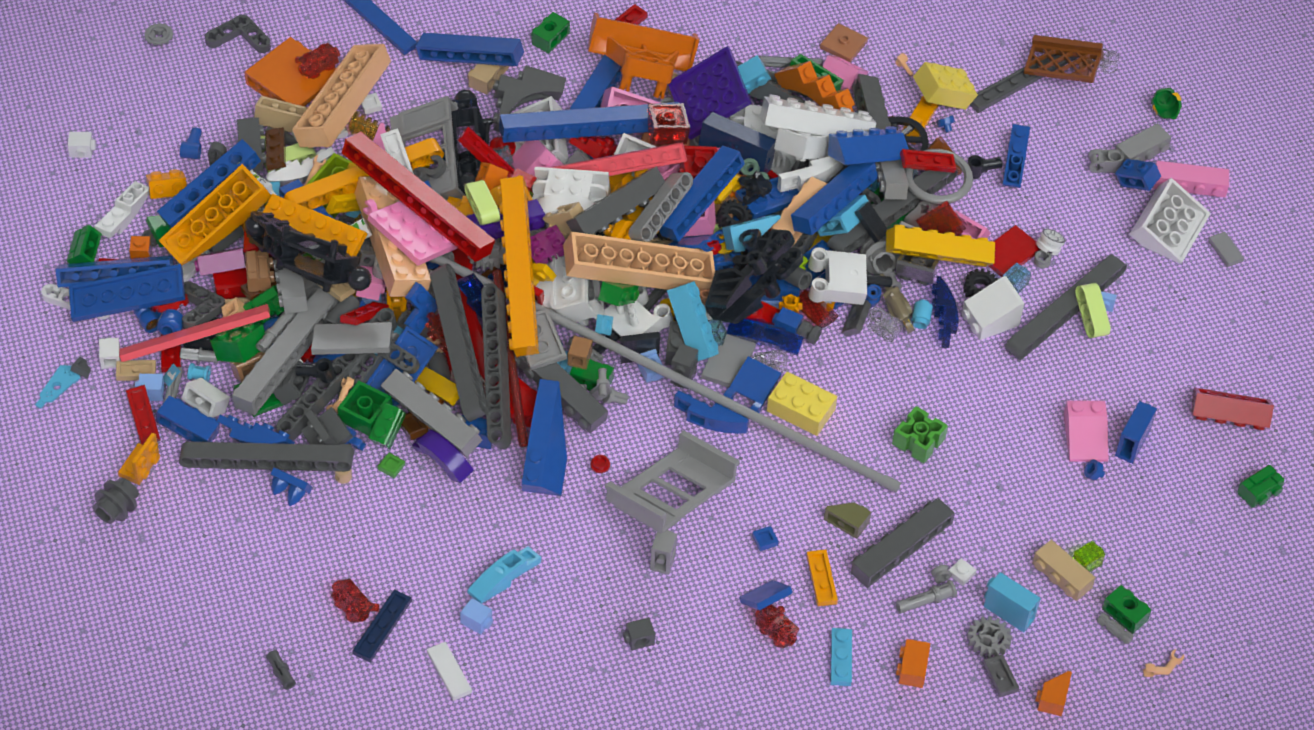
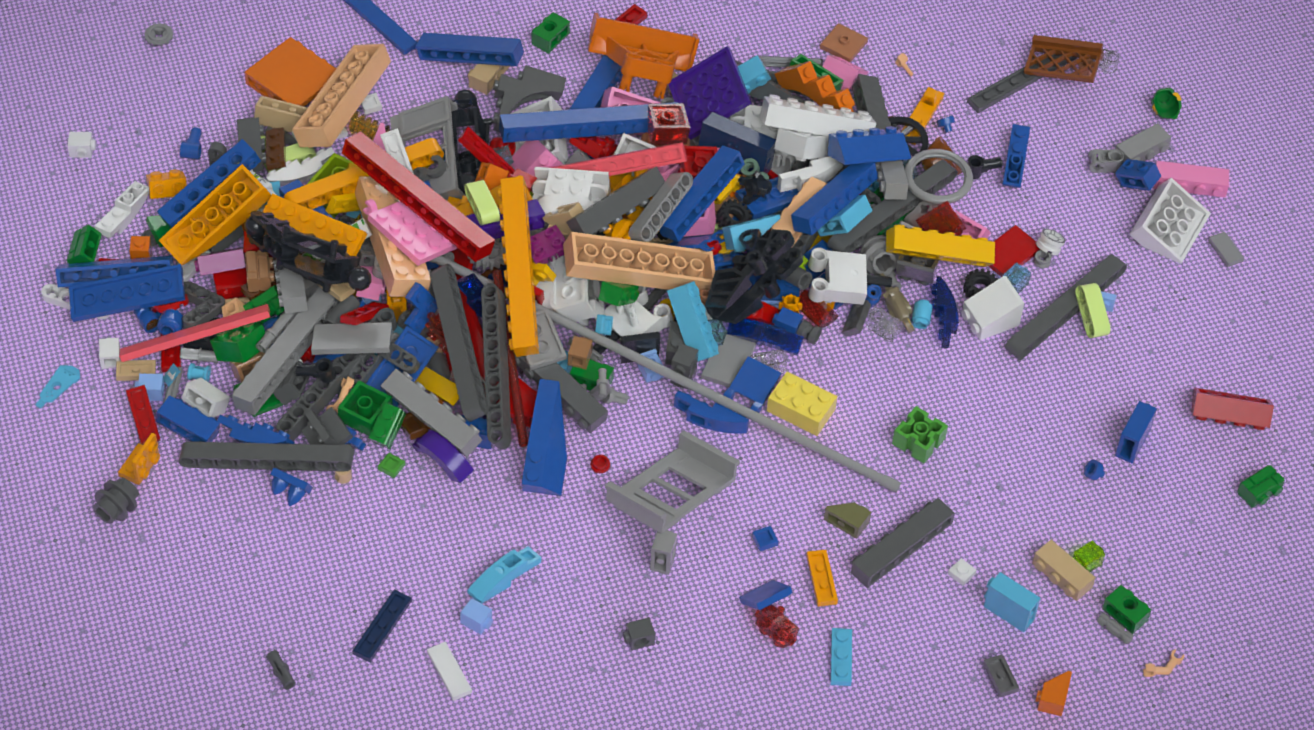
(80, 367): dark grey tile -> none
(242, 26): dark grey beam -> none
(316, 166): light nougat arm -> none
(318, 60): clear red brick -> none
(352, 601): clear red brick -> none
(871, 221): black tile -> none
(914, 663): orange brick -> none
(928, 160): red tile -> none
(935, 594): light grey pin -> none
(941, 573): light grey bush -> none
(945, 85): light yellow brick -> none
(990, 635): light grey gear -> none
(1086, 431): bright pink slope -> none

